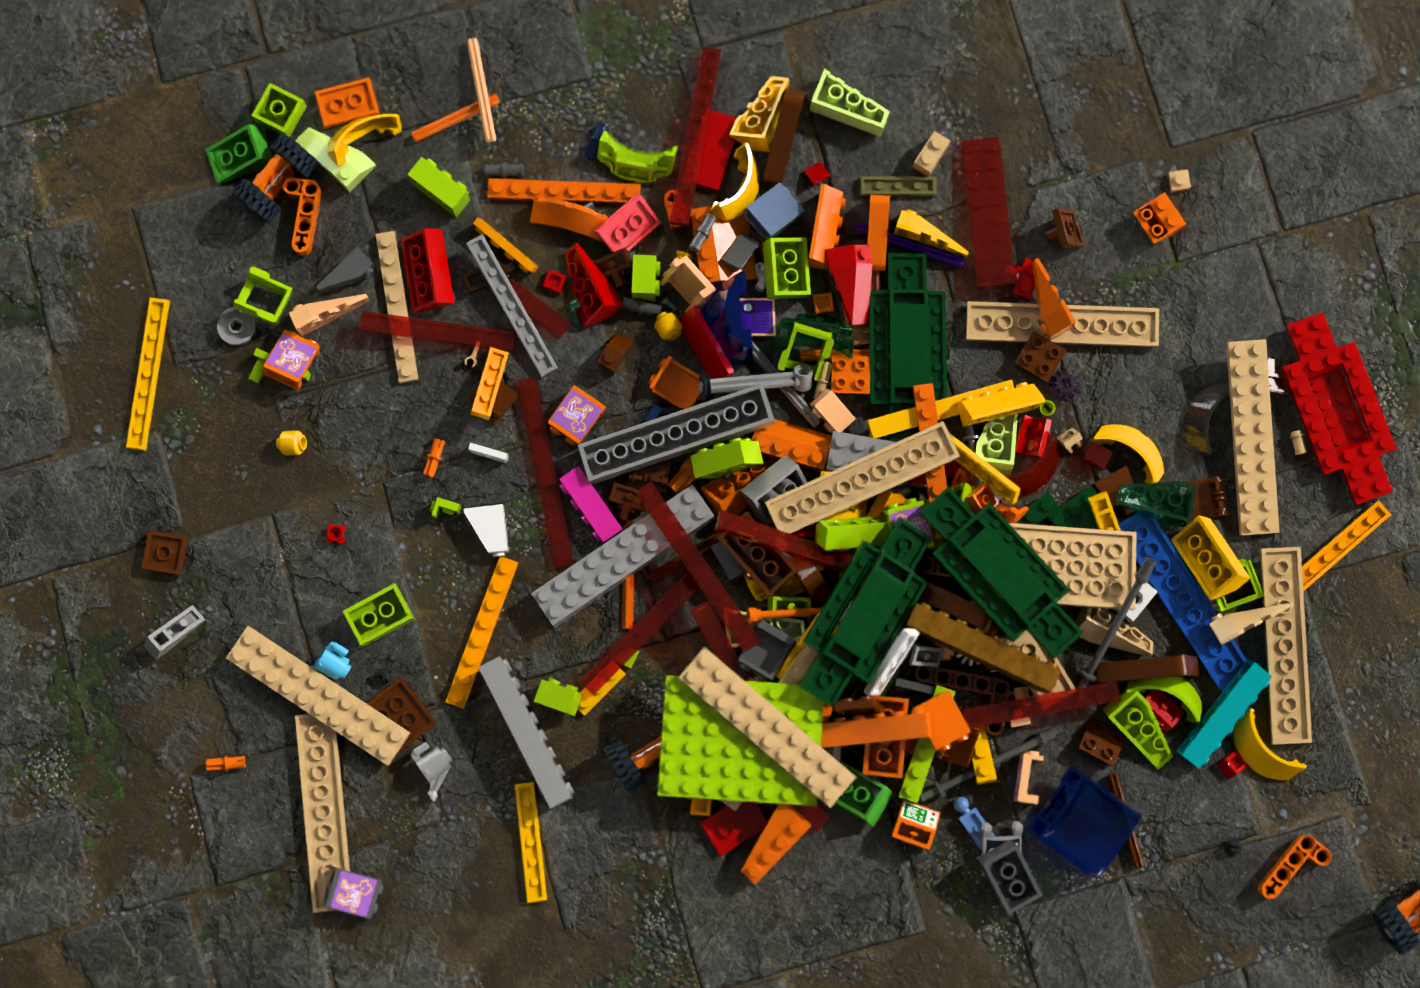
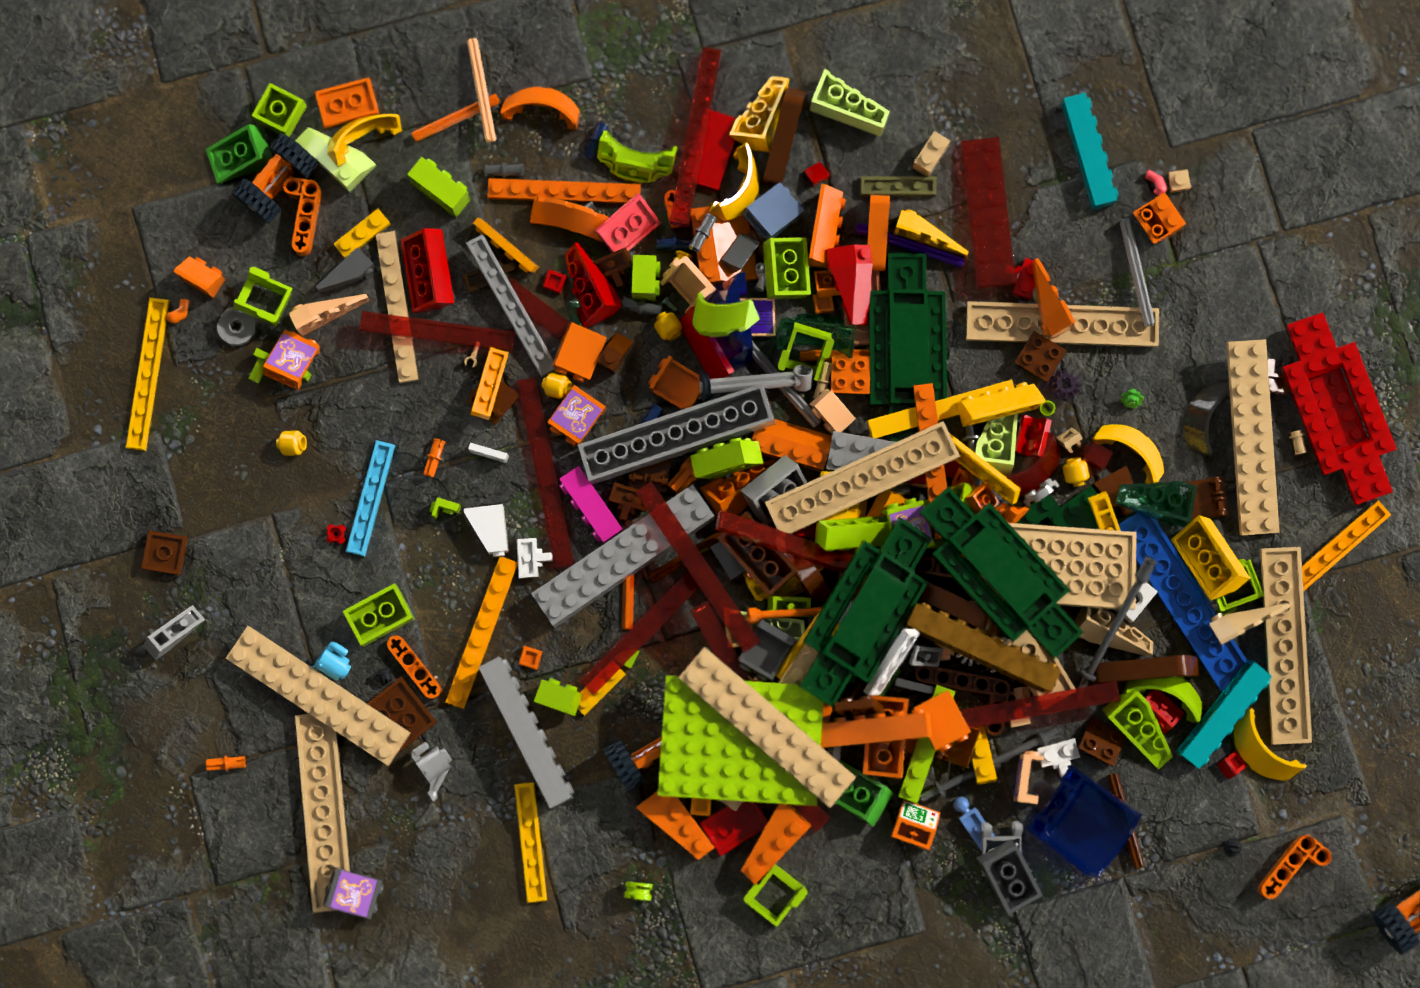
(180, 313): none -> orange arm
(200, 276): none -> orange slope
(362, 233): none -> yellow plate
(370, 498): none -> medium azure tile
(416, 665): none -> orange beam
(530, 558): none -> white hinge
(530, 658): none -> orange tile
(545, 98): none -> orange windscreen
(556, 385): none -> yellow head
(579, 352): none -> orange brick
(638, 893): none -> lime wheel
(673, 244): none -> dark blue axle
(677, 822): none -> orange wedge
(722, 319): none -> lime windscreen
(800, 894): none -> lime piece
(825, 284): none -> orange piece
(1035, 496): none -> light grey plate
(1059, 755): none -> white hinge
(1066, 229): reddish brown tile -> none
(1076, 471): none -> yellow head
(1089, 151): none -> teal brick
(1132, 398): none -> bright green plant
(1137, 272): none -> light grey axle
(1158, 182): none -> coral arm

